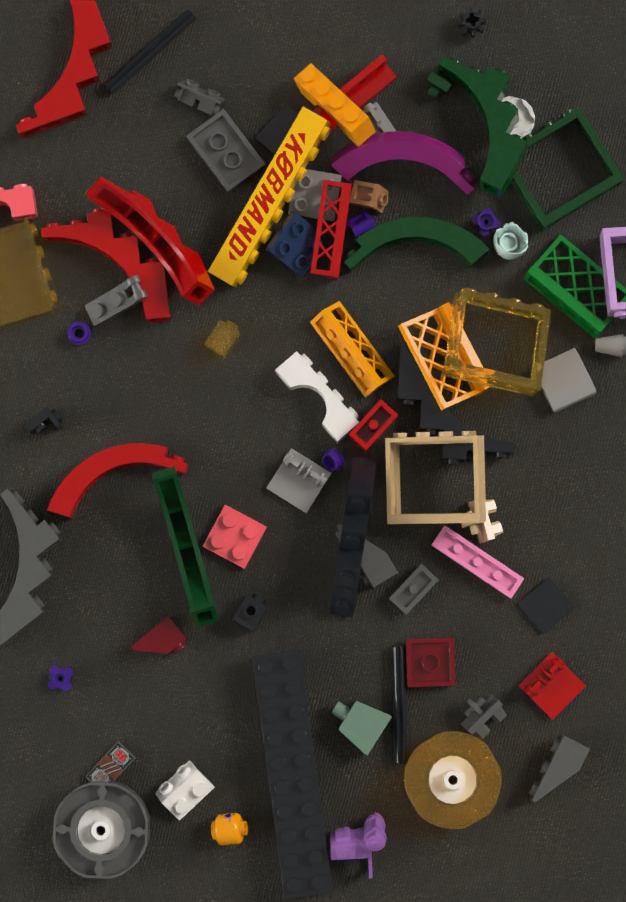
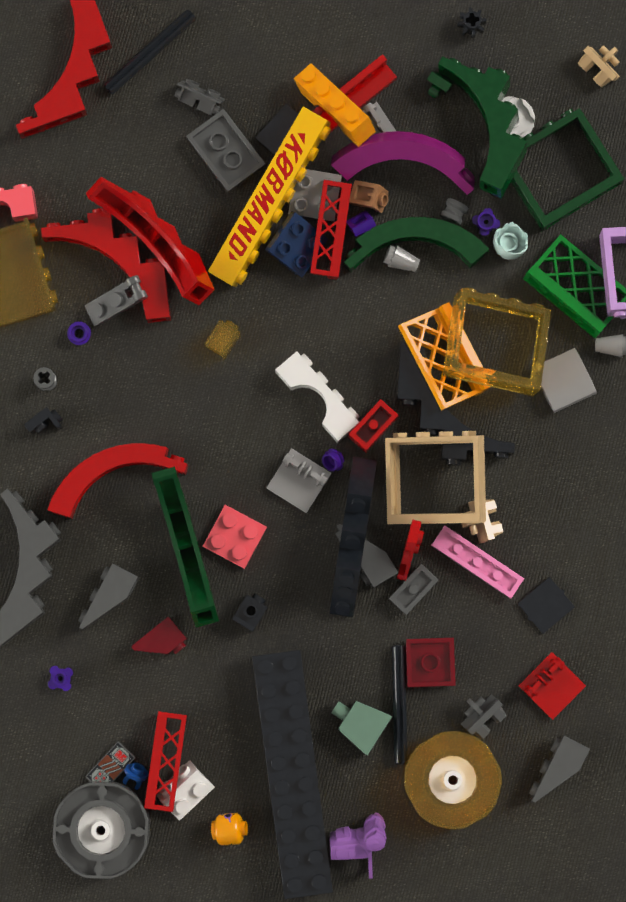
(46, 372): none -> dark grey bush
(114, 591): none -> dark grey slope
(135, 772): none -> blue plate
(157, 754): none -> red fence
(349, 350): light orange fence -> none
(400, 259): none -> light grey cone
(412, 546): none -> red wing
(454, 211): none -> dark grey wheel
(591, 58): none -> tan hips

